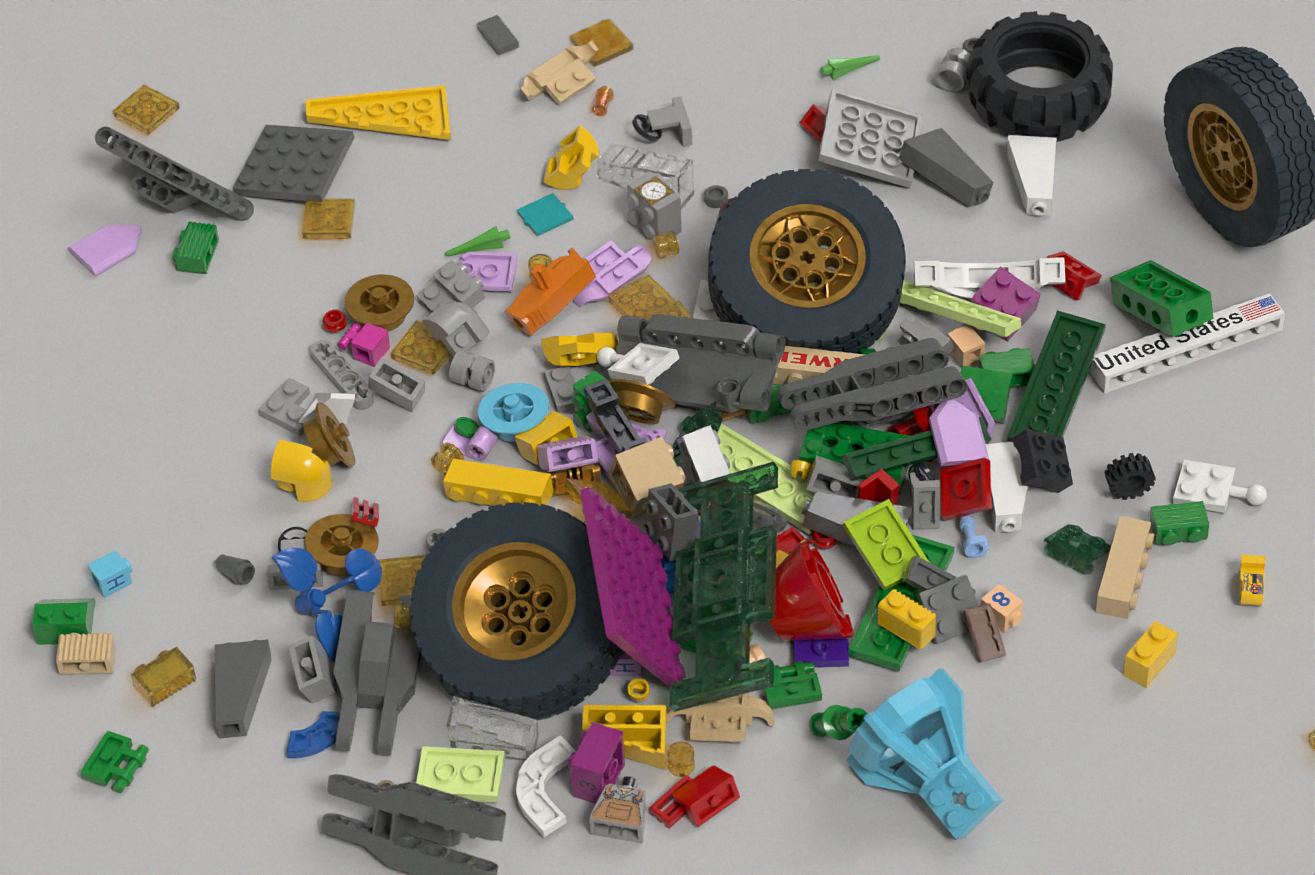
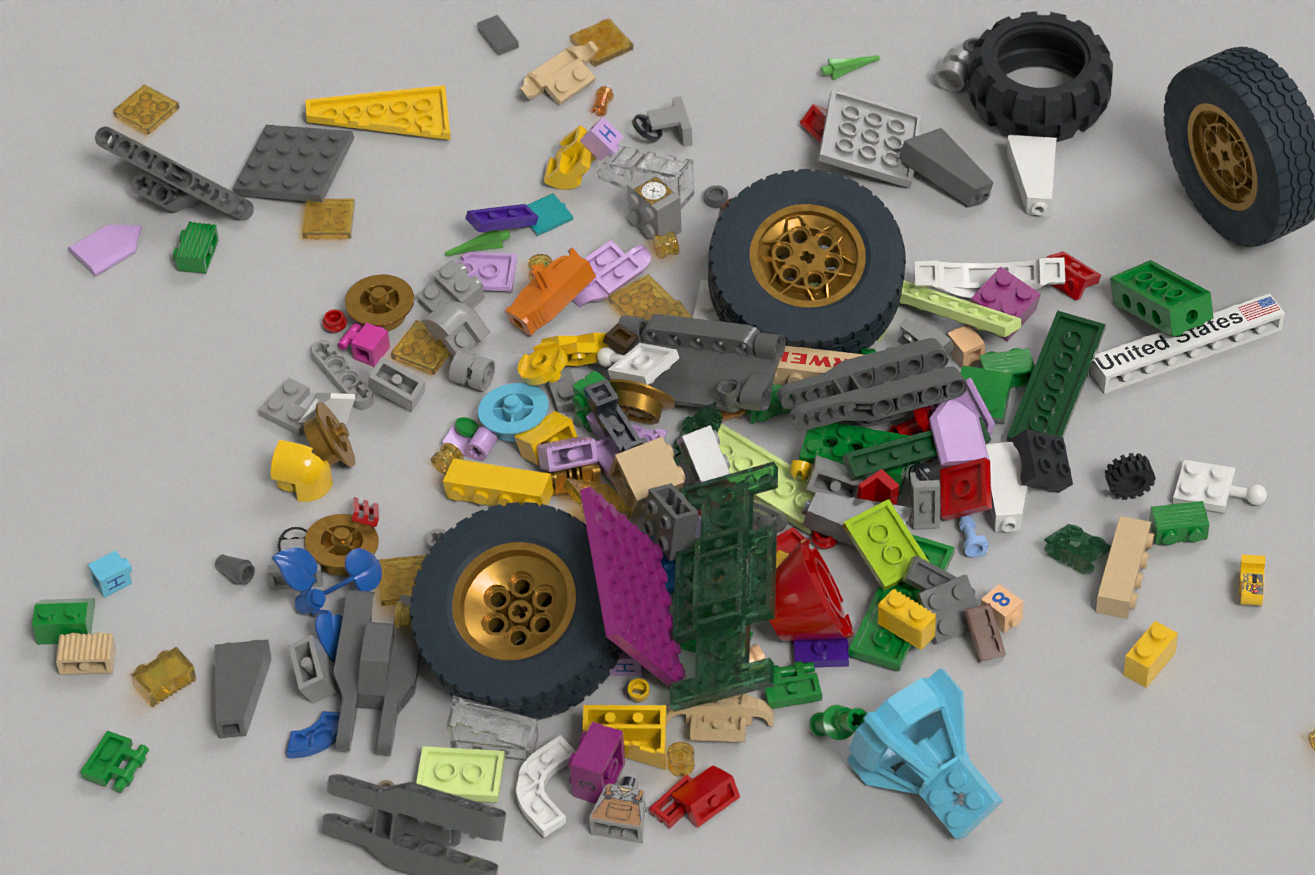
(501, 218): none -> dark purple plate
(543, 364): none -> yellow plate
(602, 139): none -> lavender brick
(620, 339): none -> dark brown plate

